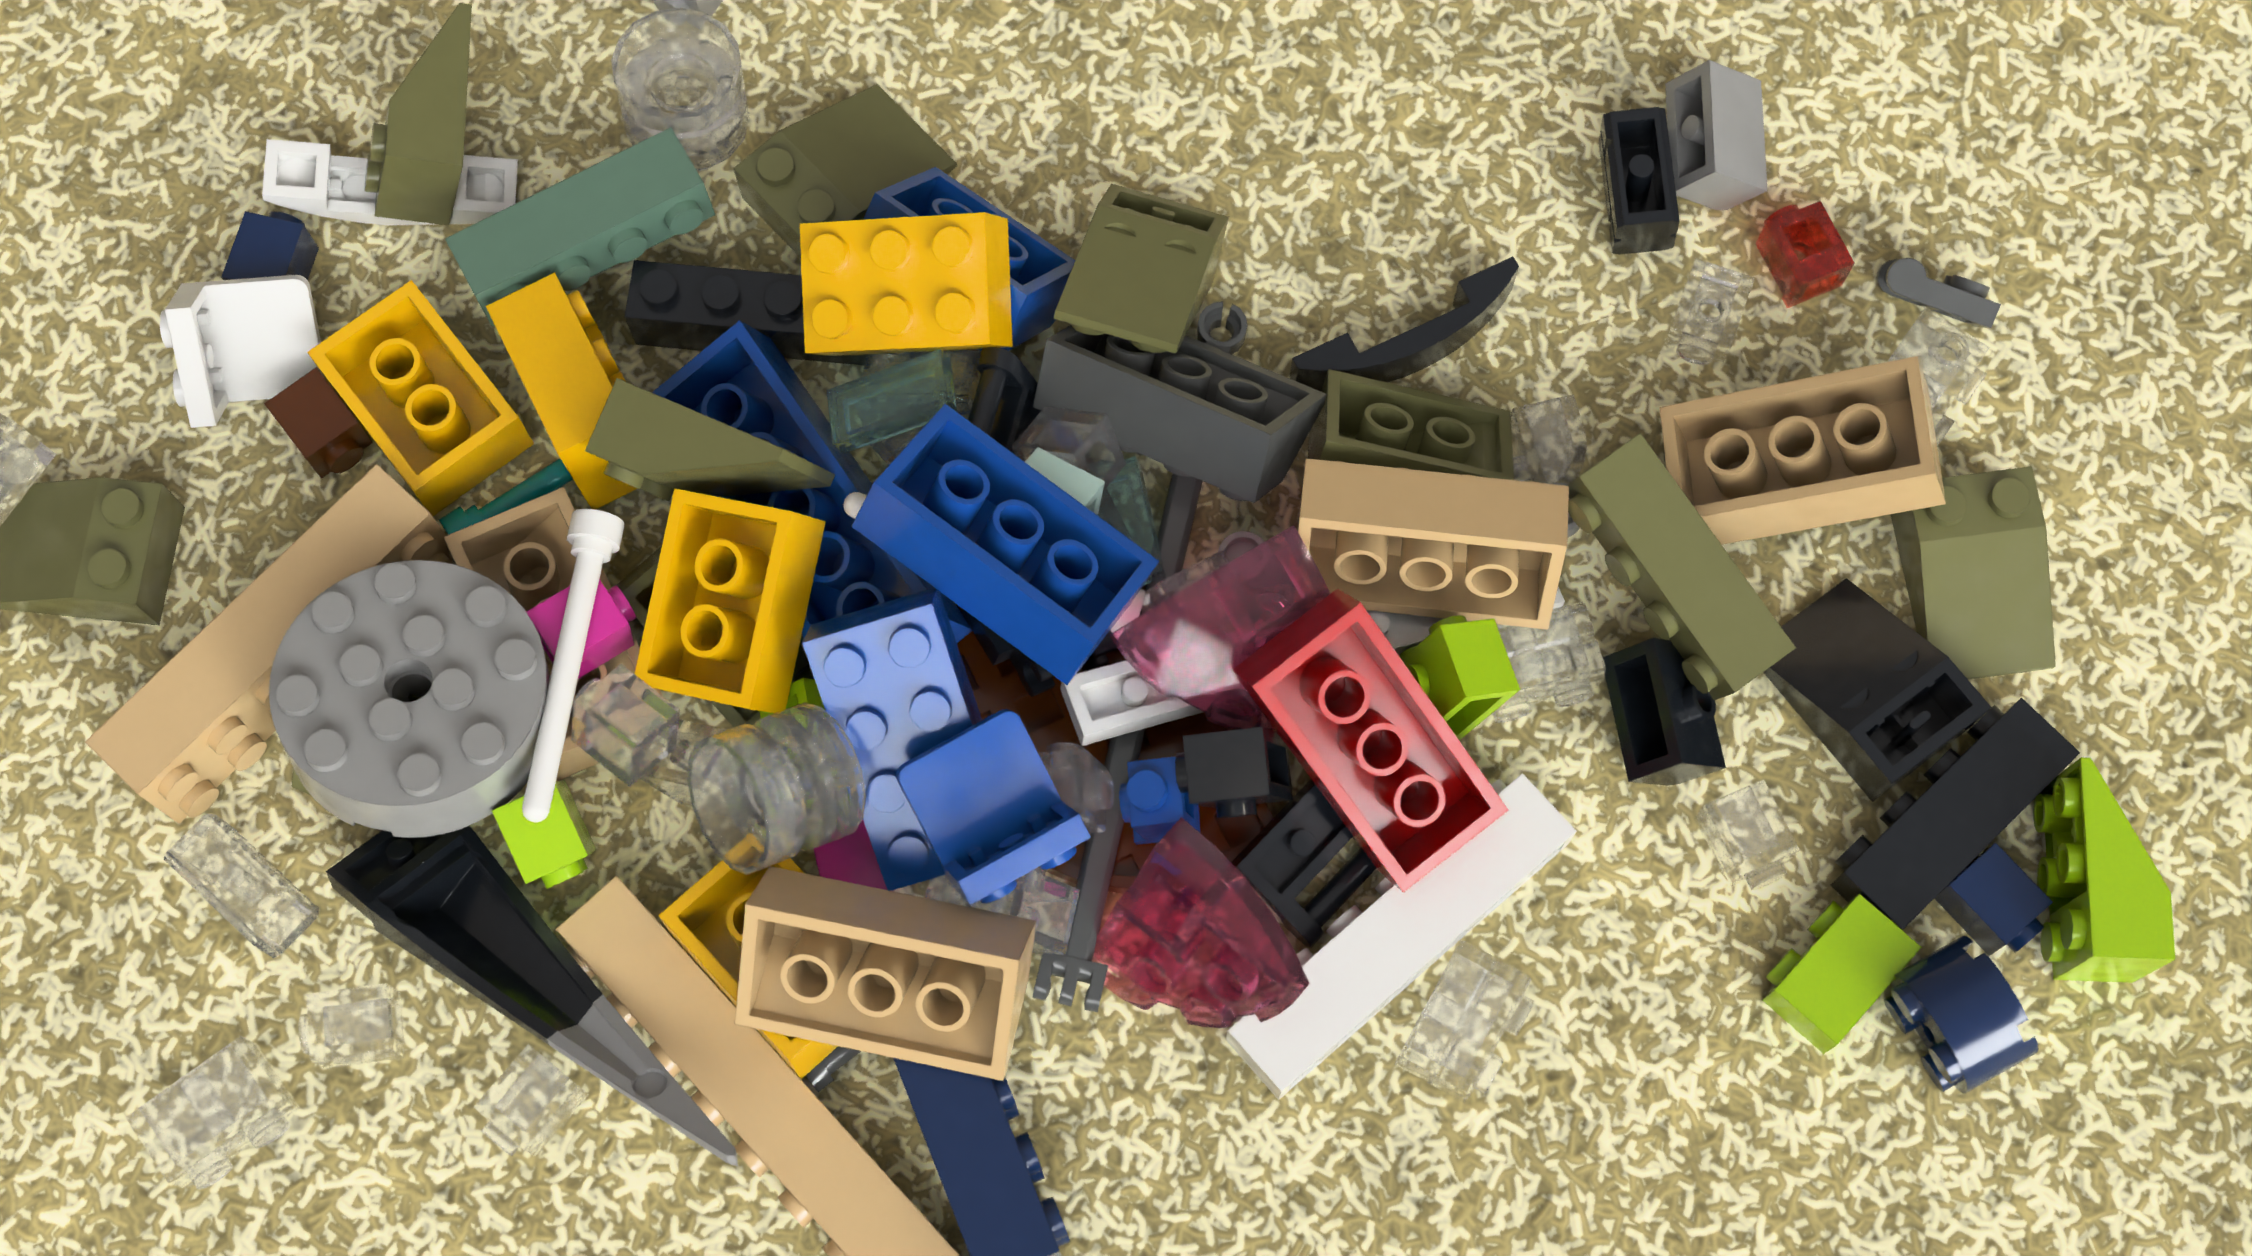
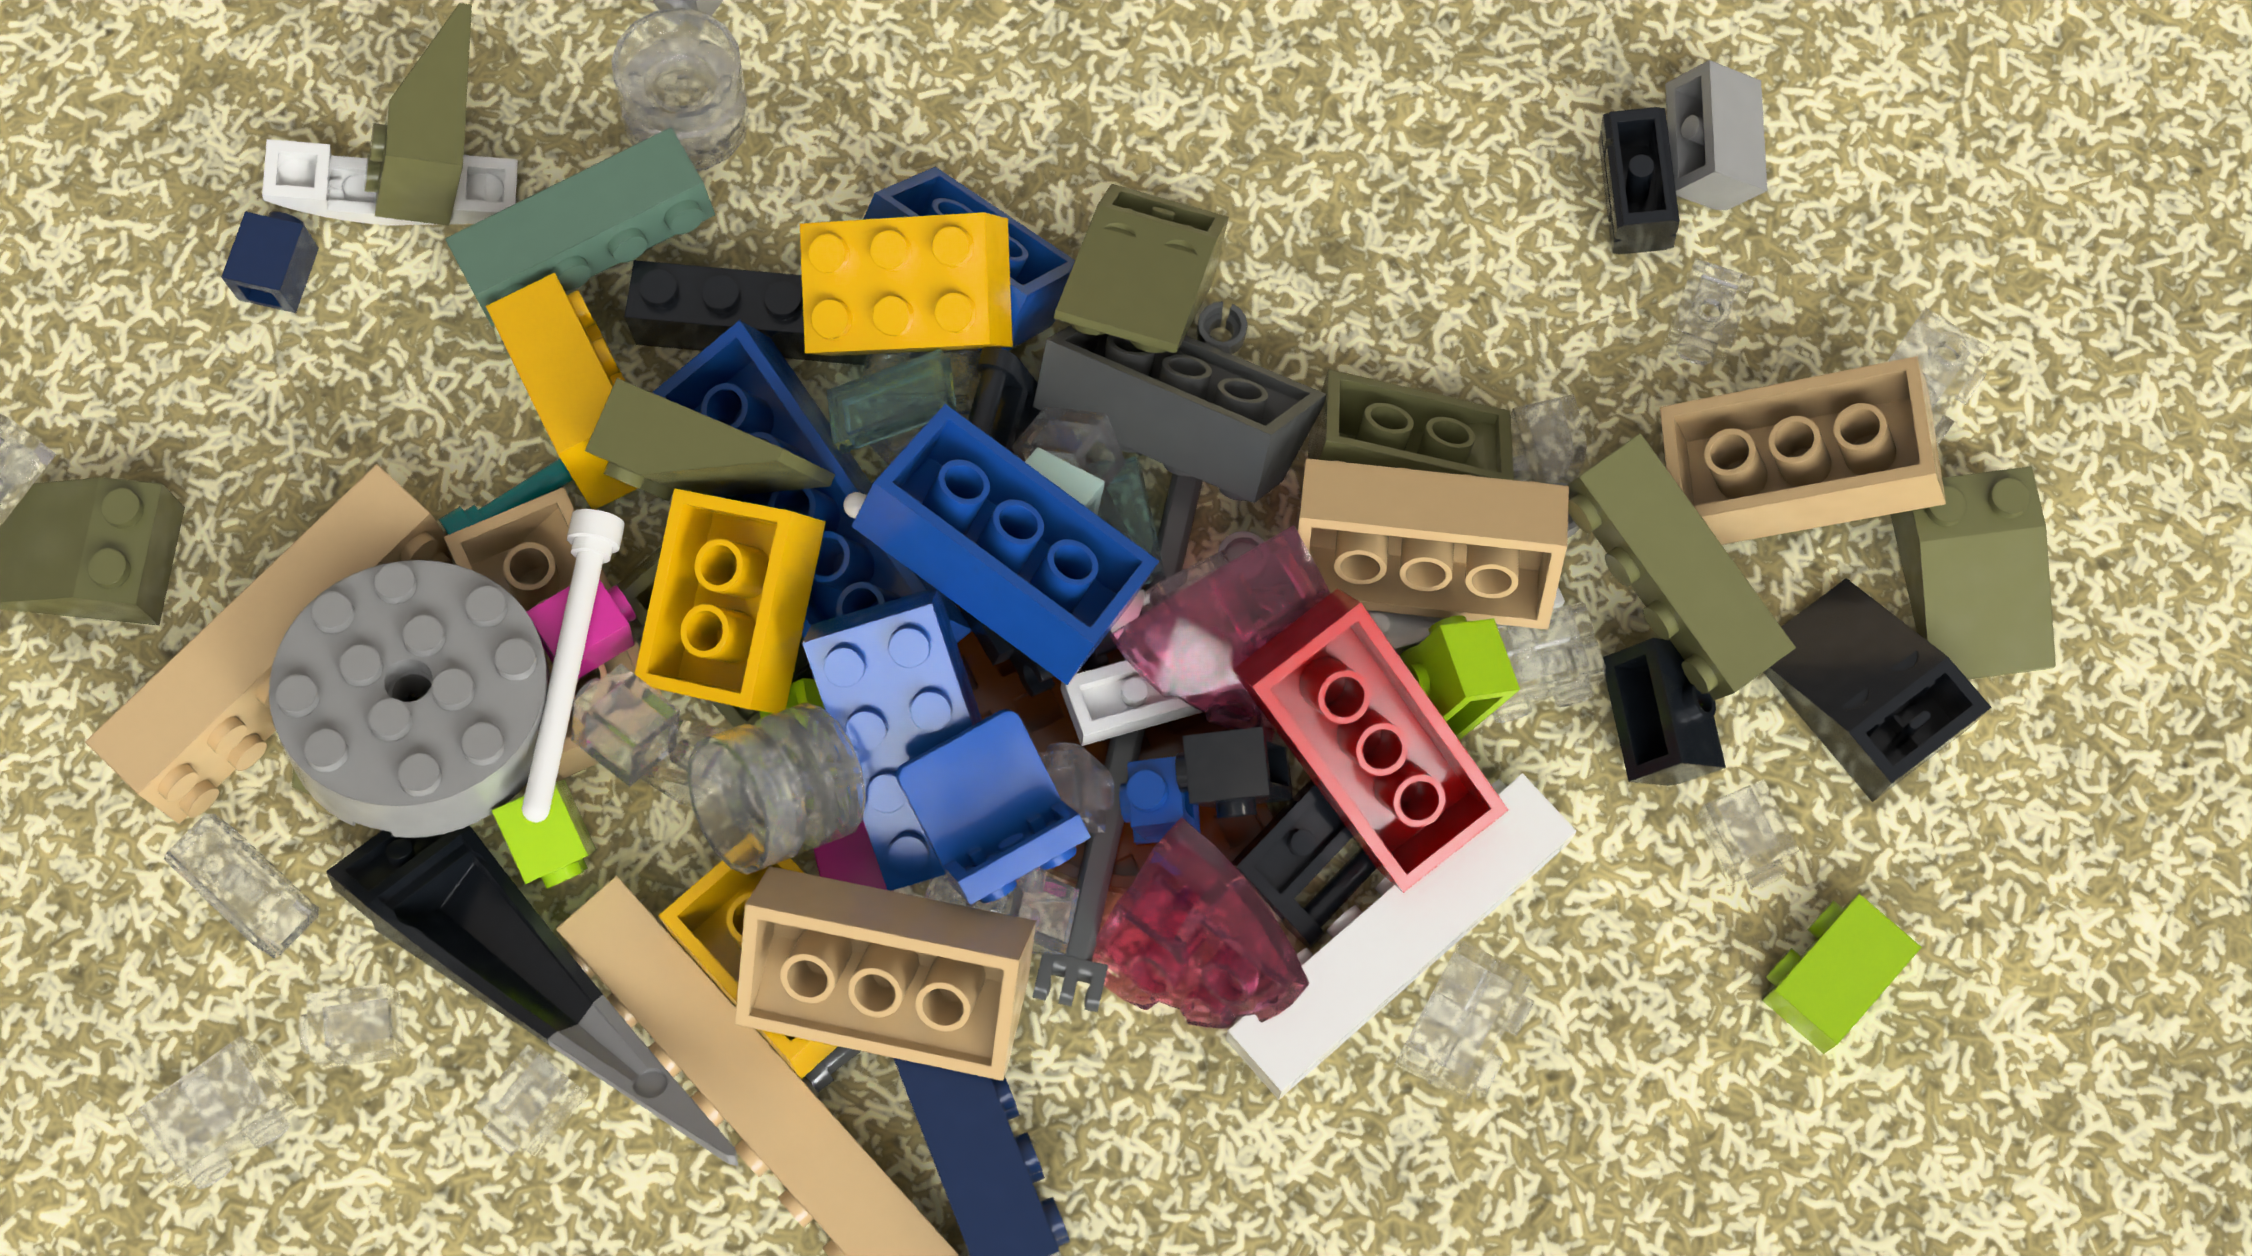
(238, 341): white bracket -> none
(319, 424): reddish brown brick -> none
(421, 397): yellow brick -> none
(835, 163): olive slope -> none
(1475, 305): black slope -> none
(1816, 237): clear red brick -> none
(1954, 297): dark grey plate -> none
(1957, 815): black brick -> none
(1962, 1016): dark blue brick -> none
(1995, 902): dark blue brick -> none
(2107, 896): lime slope -> none

